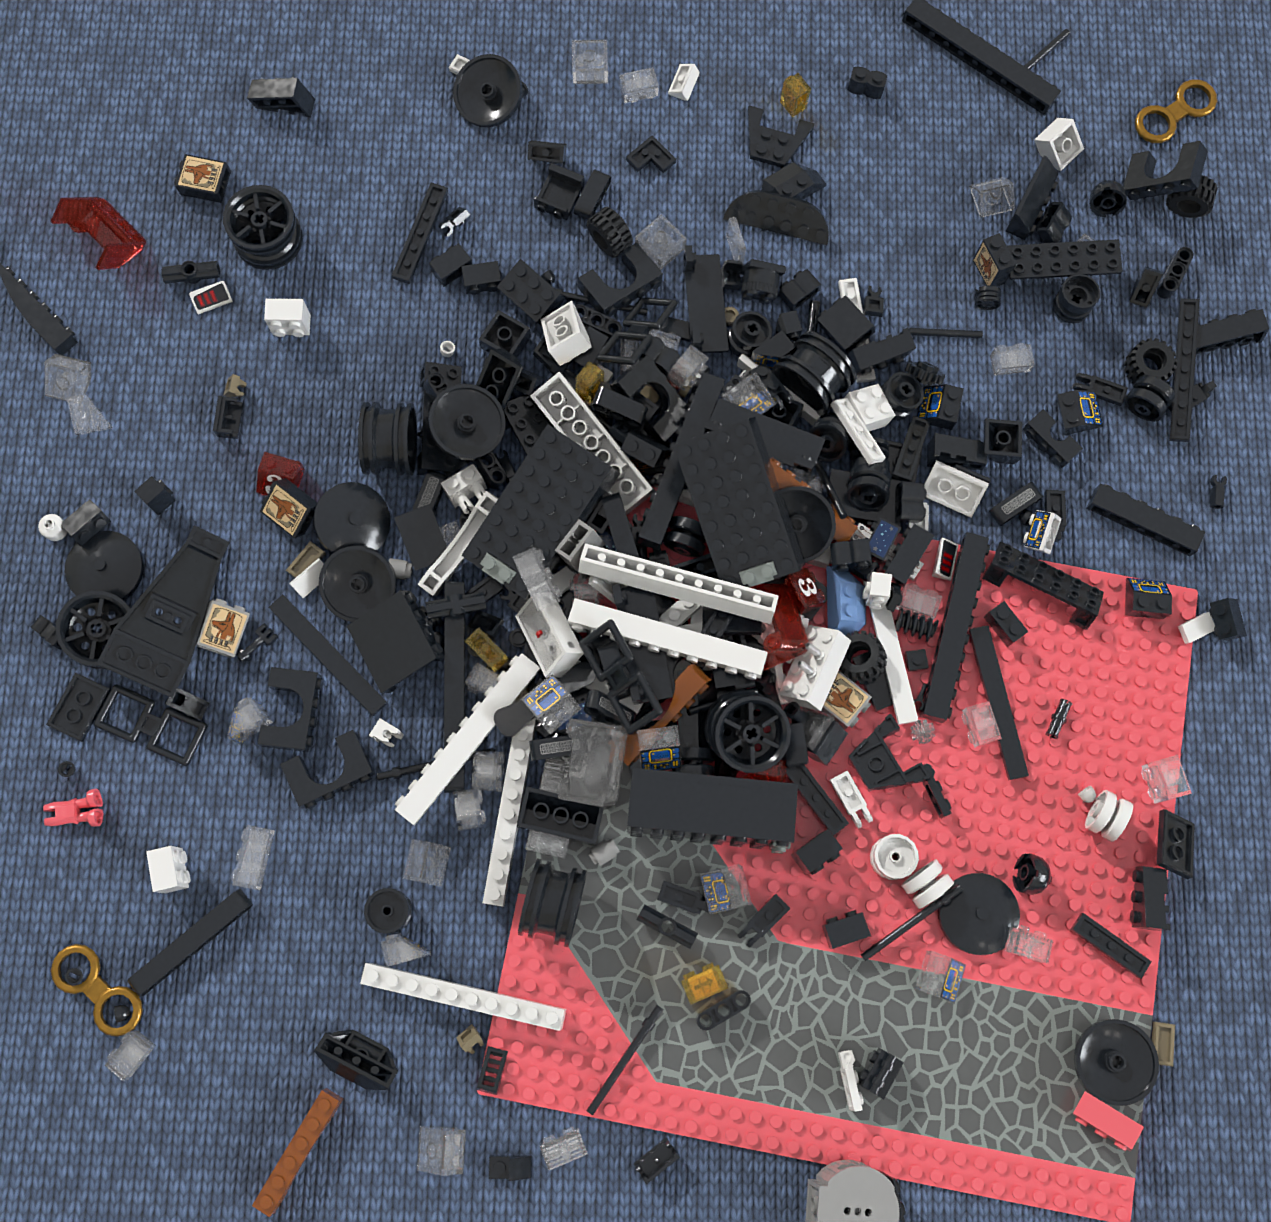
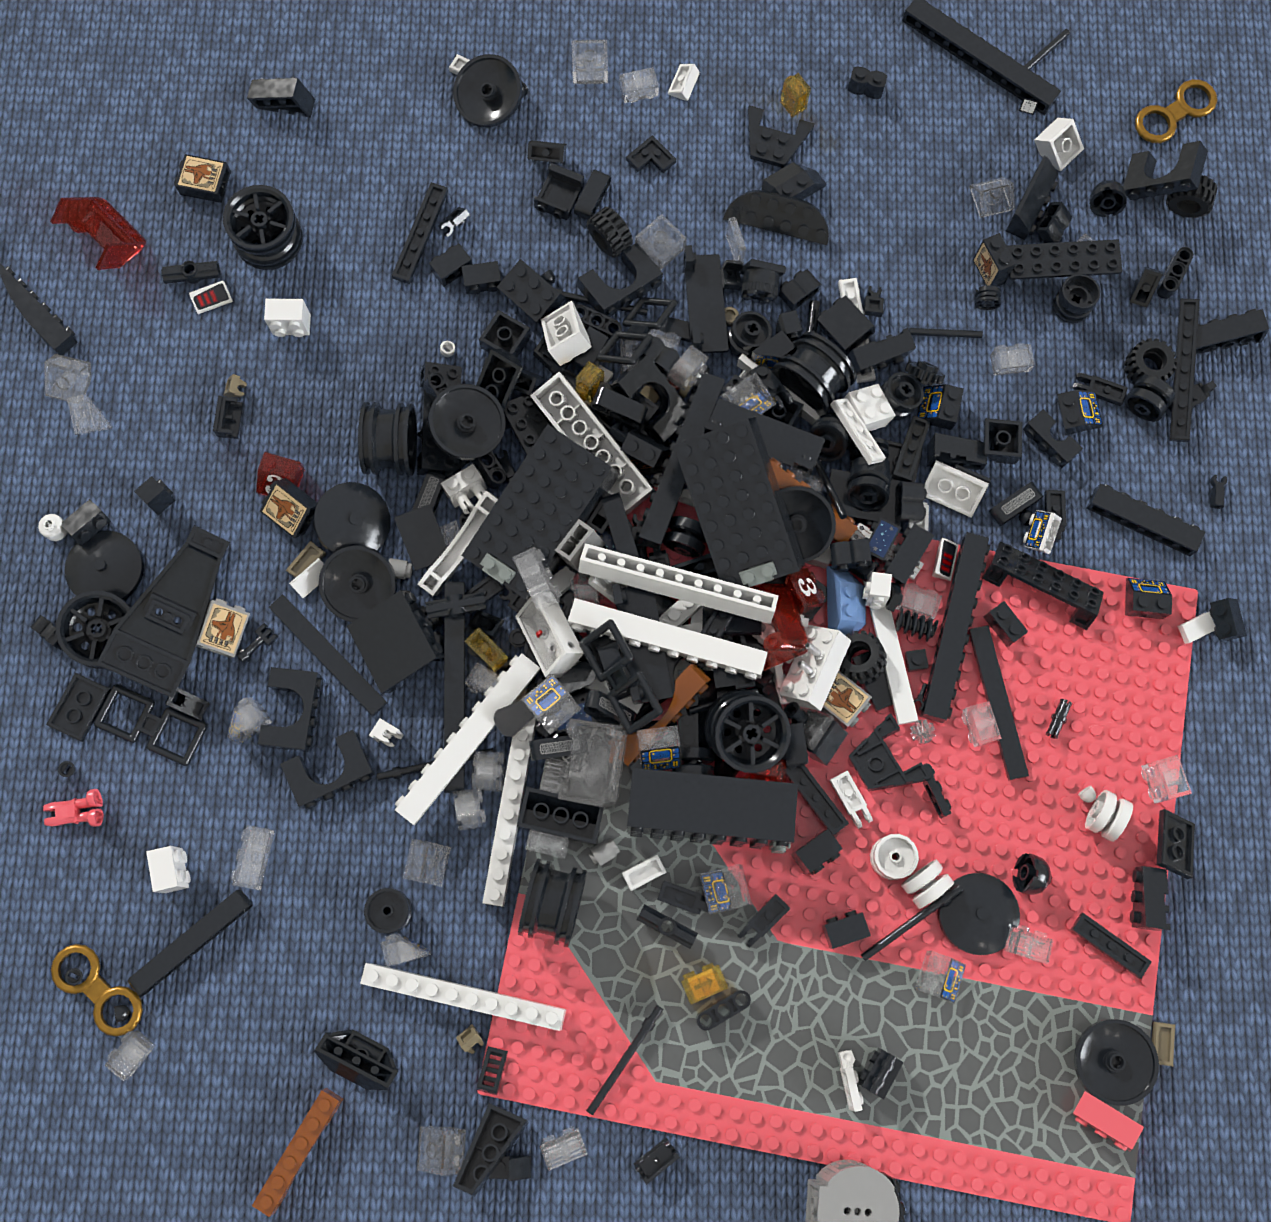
(489, 1146): none -> black wedge
(644, 872): none -> white tile
(1028, 106): none -> sticker

